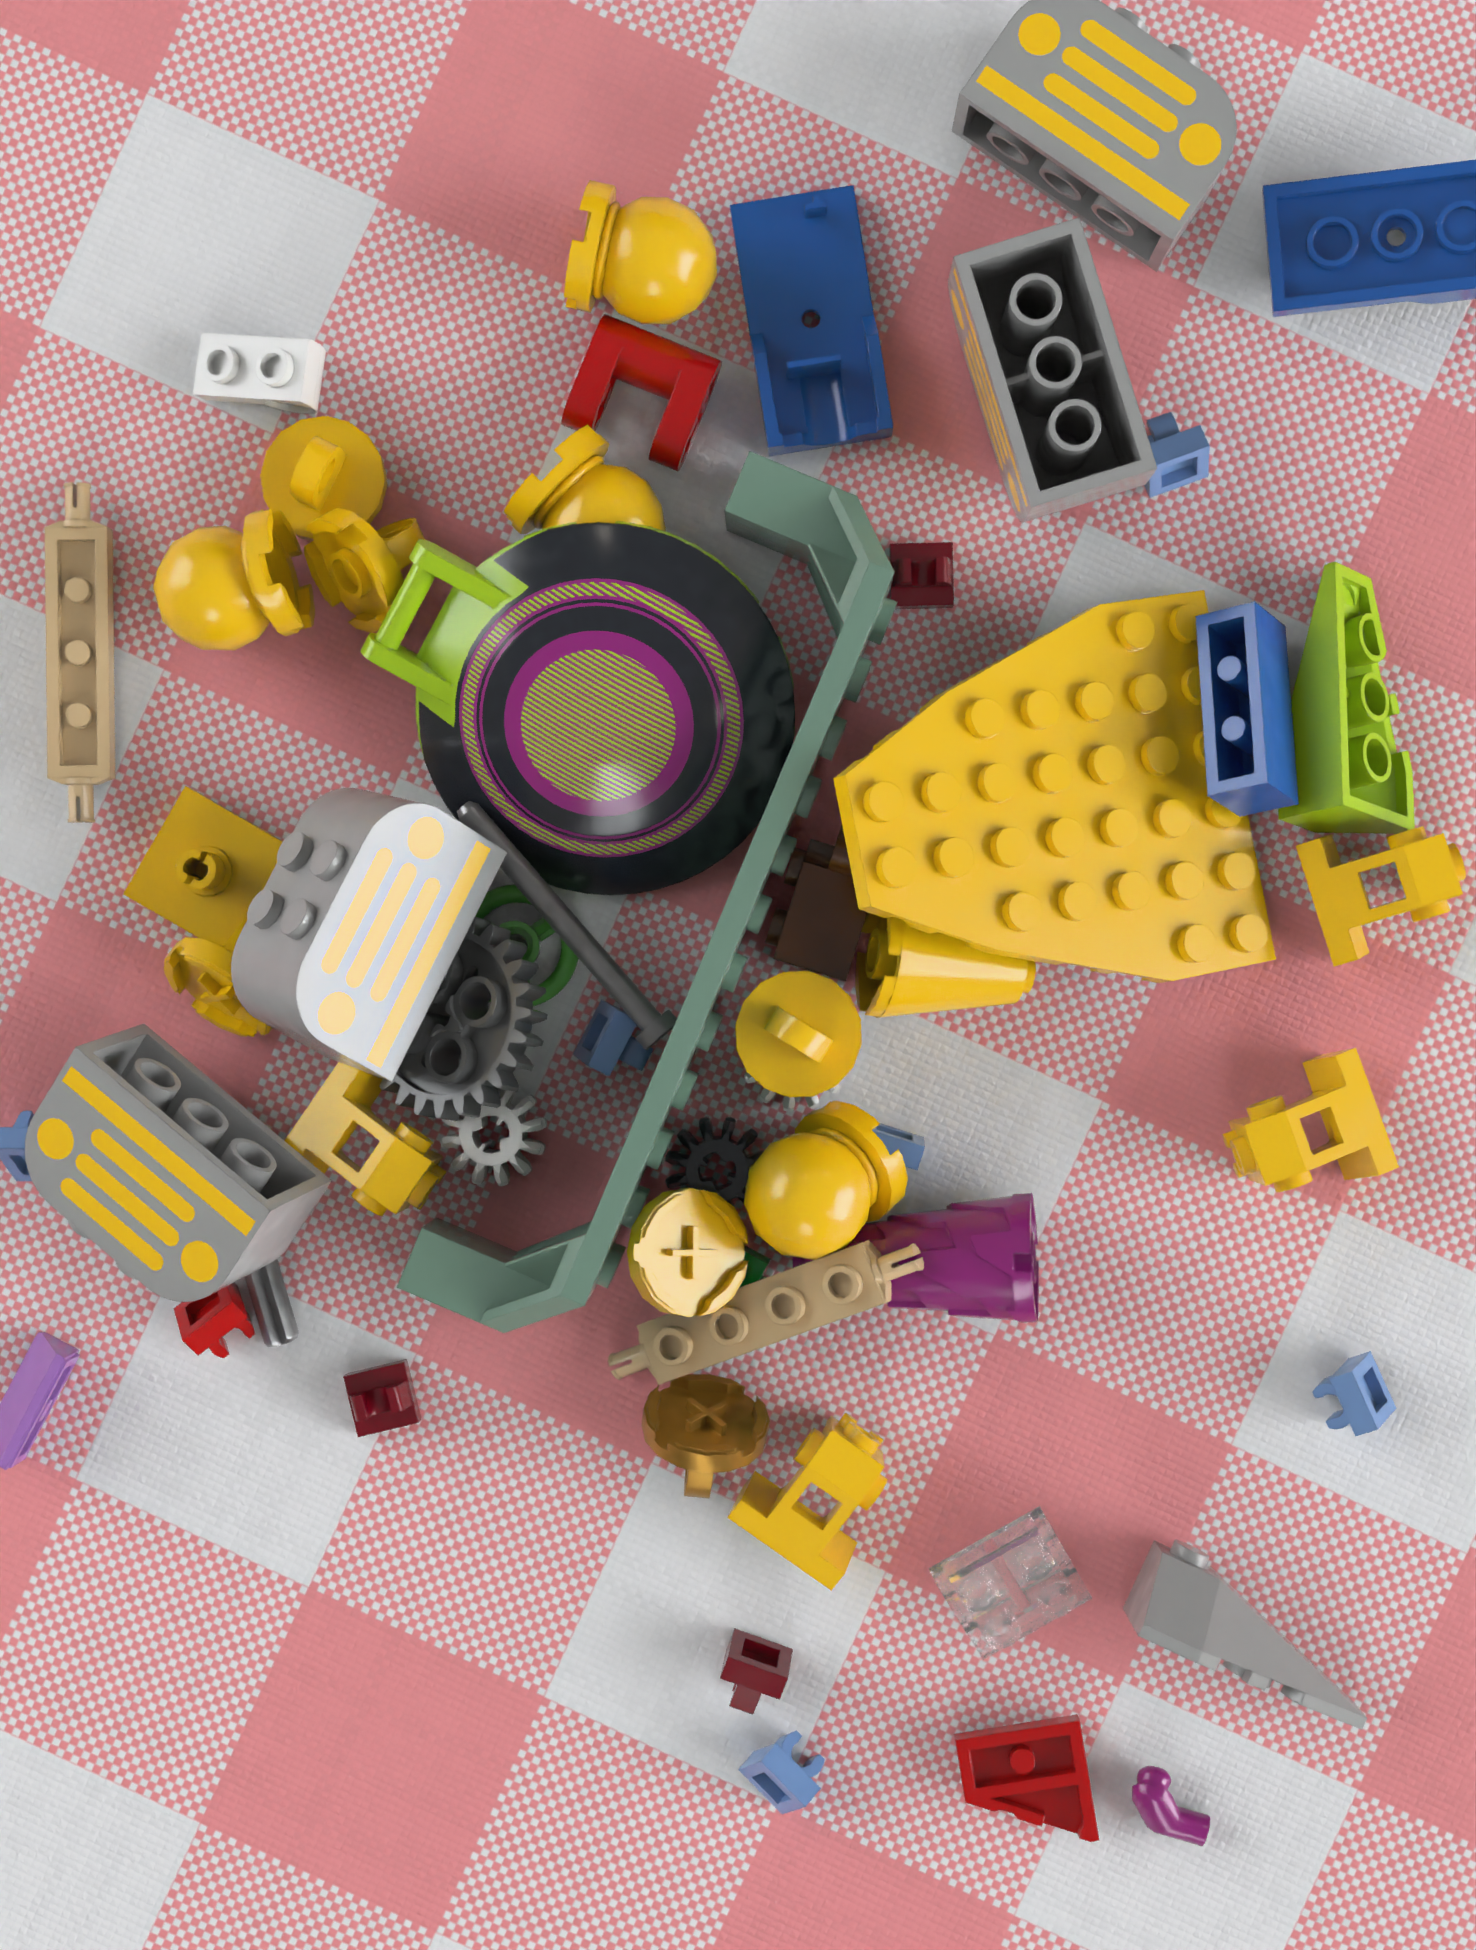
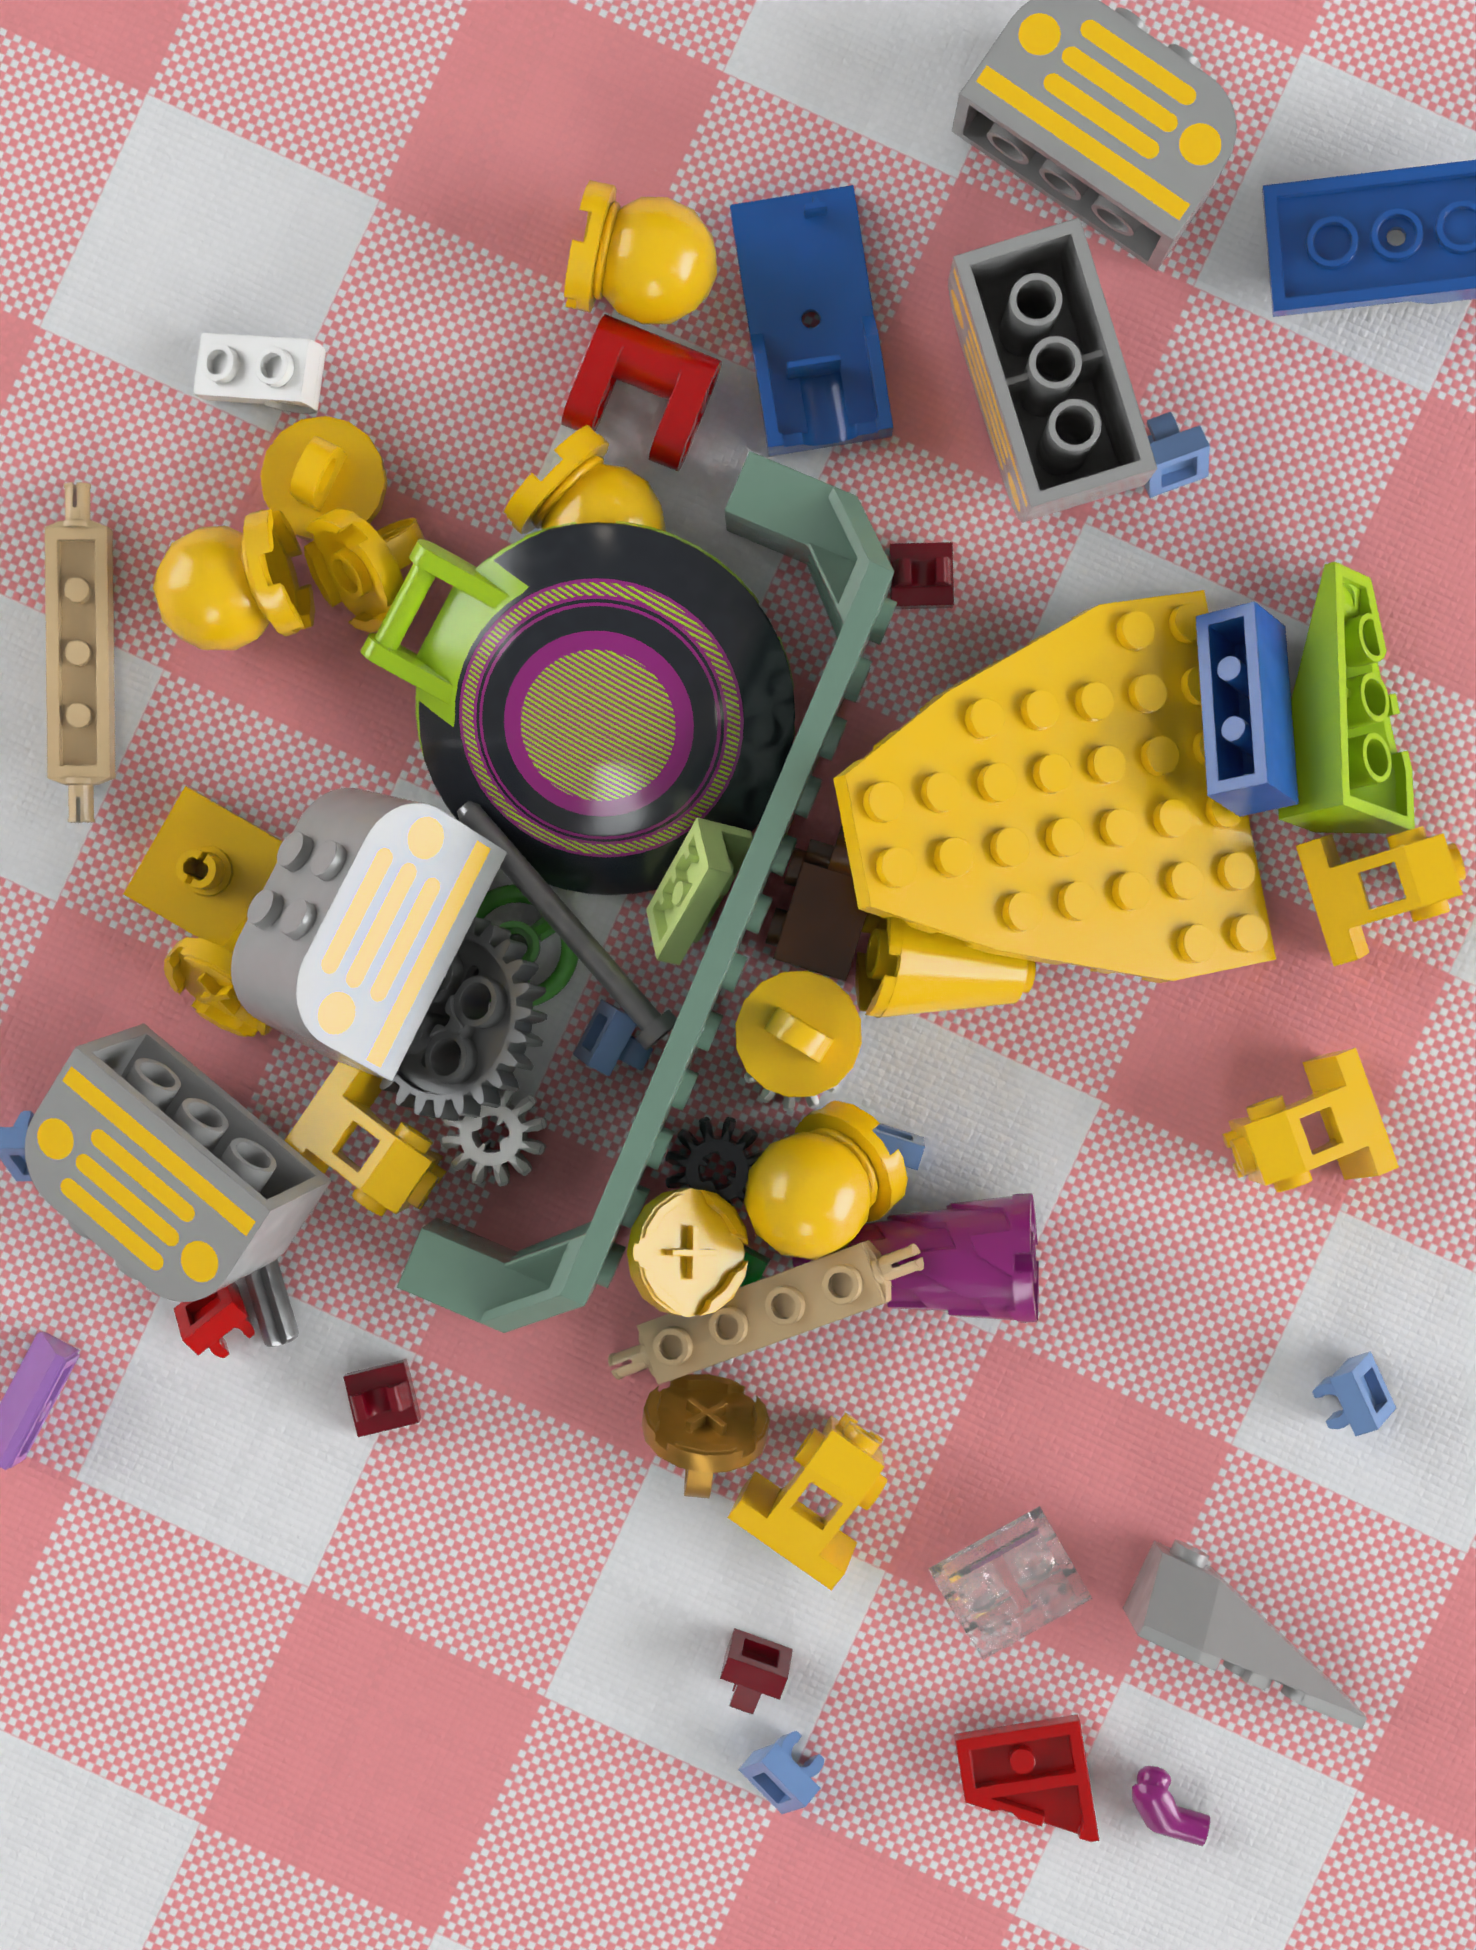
(695, 886): none -> yellowish green bracket

